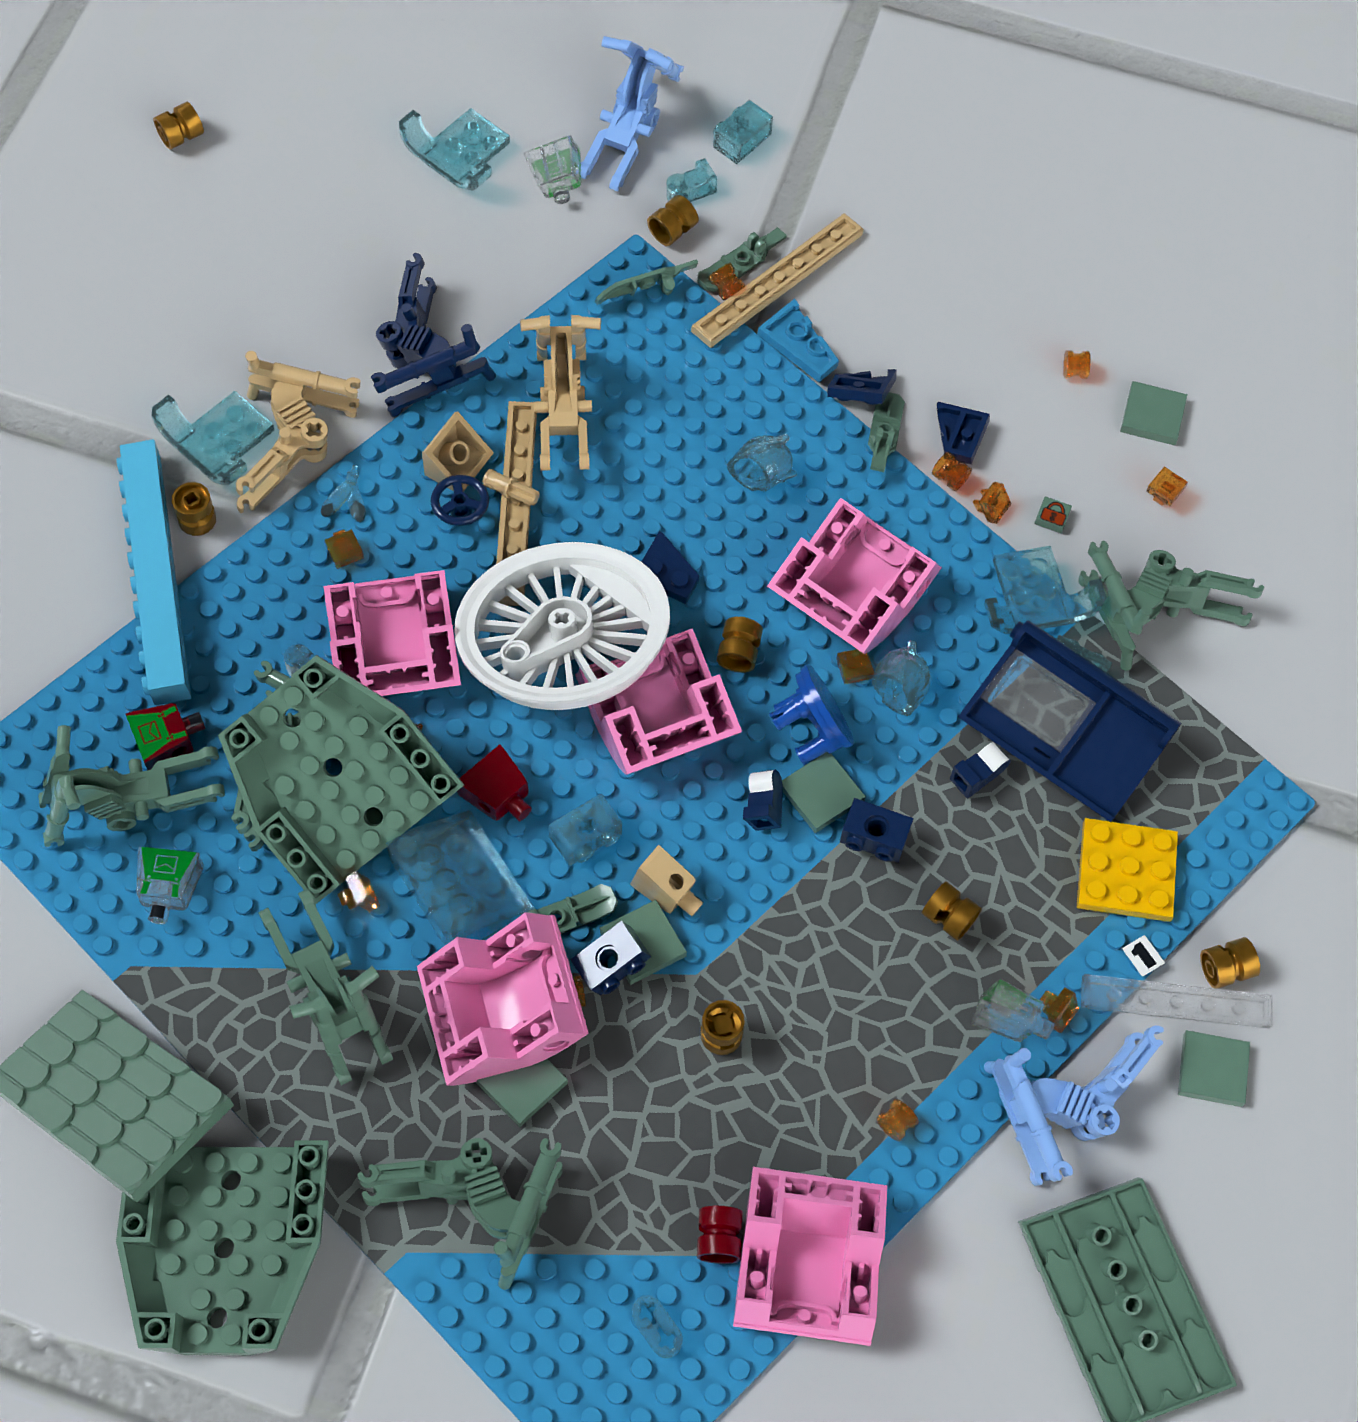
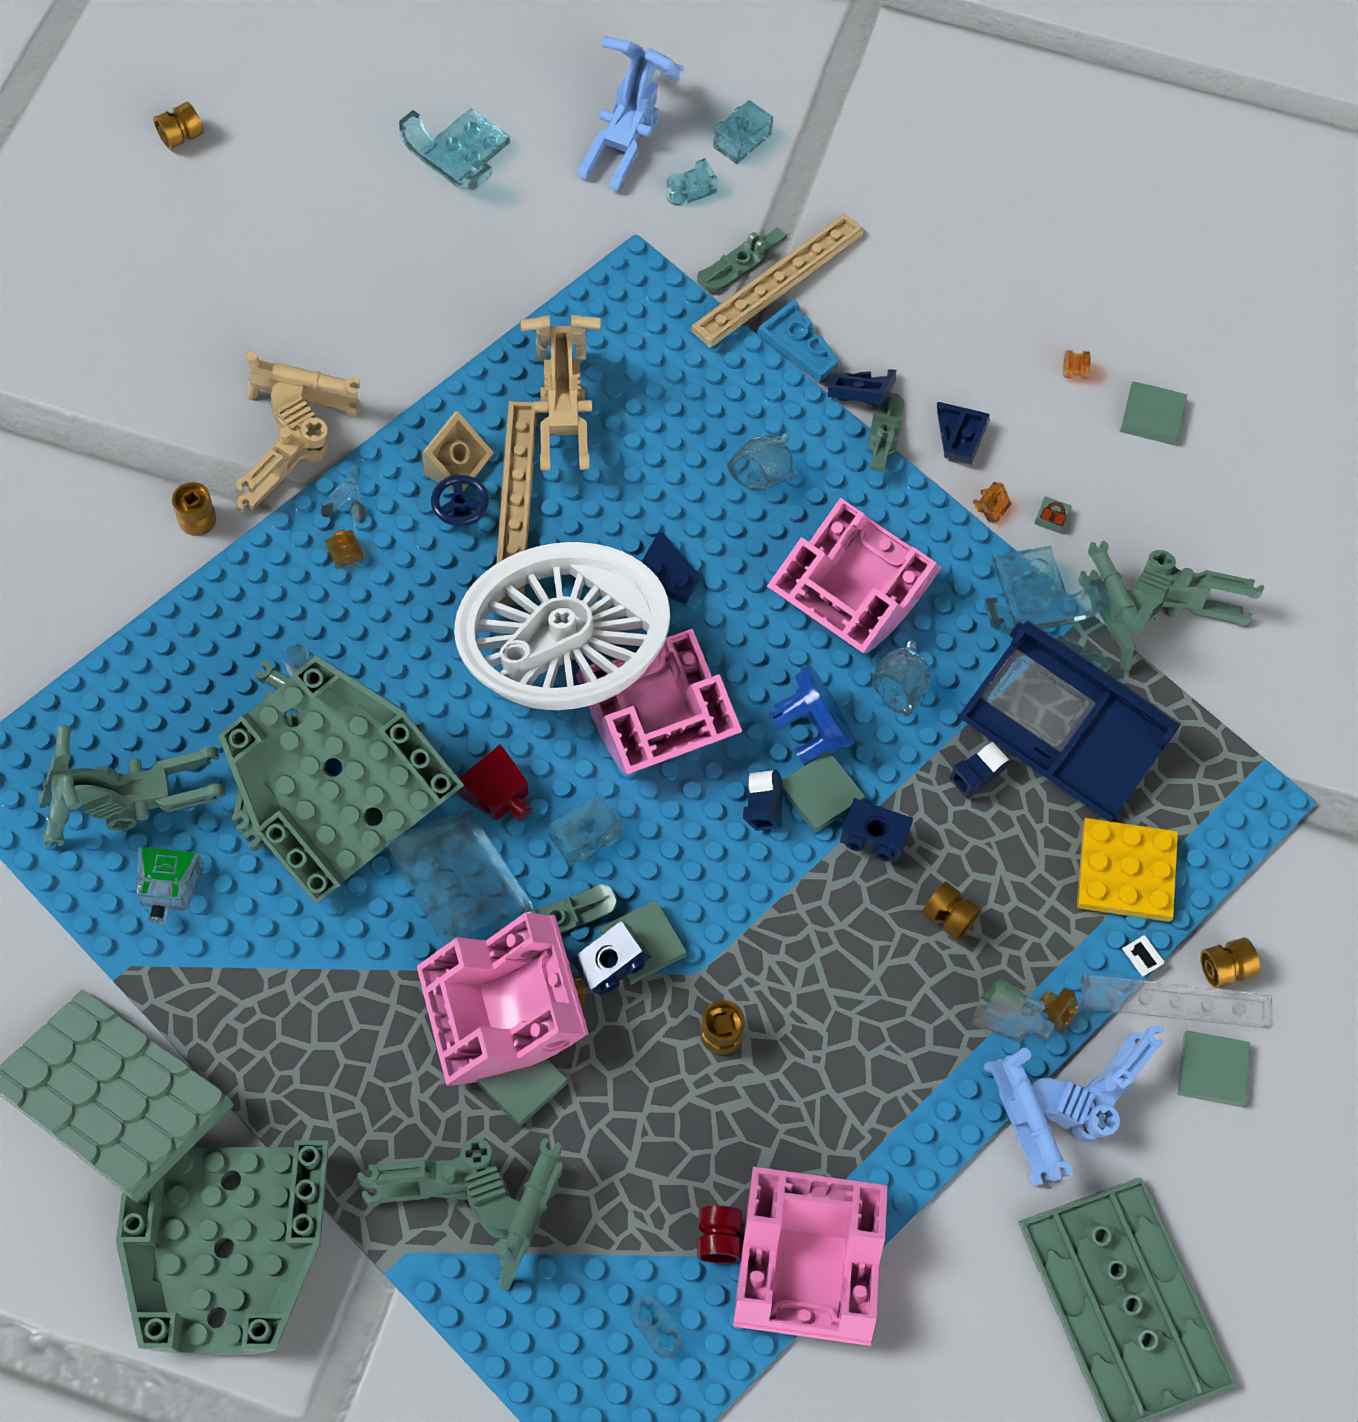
(154, 573): medium azure brick -> none
(163, 732): torso -> none
(216, 438): clear light blue piece -> none
(333, 1001): sand green piece -> none
(359, 893): clear orange tile -> none
(394, 633): bright pink slope -> none
(420, 350): dark blue piece -> none
(510, 487): tan axle -> none
(556, 168): clear torso -> none
(662, 276): sand green piece -> none
(666, 882): tan torso -> none
(673, 220): pearl gold wheel -> none
(726, 281): clear orange wheel -> none
(740, 644): pearl gold wheel -> none
(854, 666): clear orange tile -> none
(897, 1120): clear orange wheel -> none
(951, 471): clear orange wheel -> none
(1166, 487): clear orange tile -> none

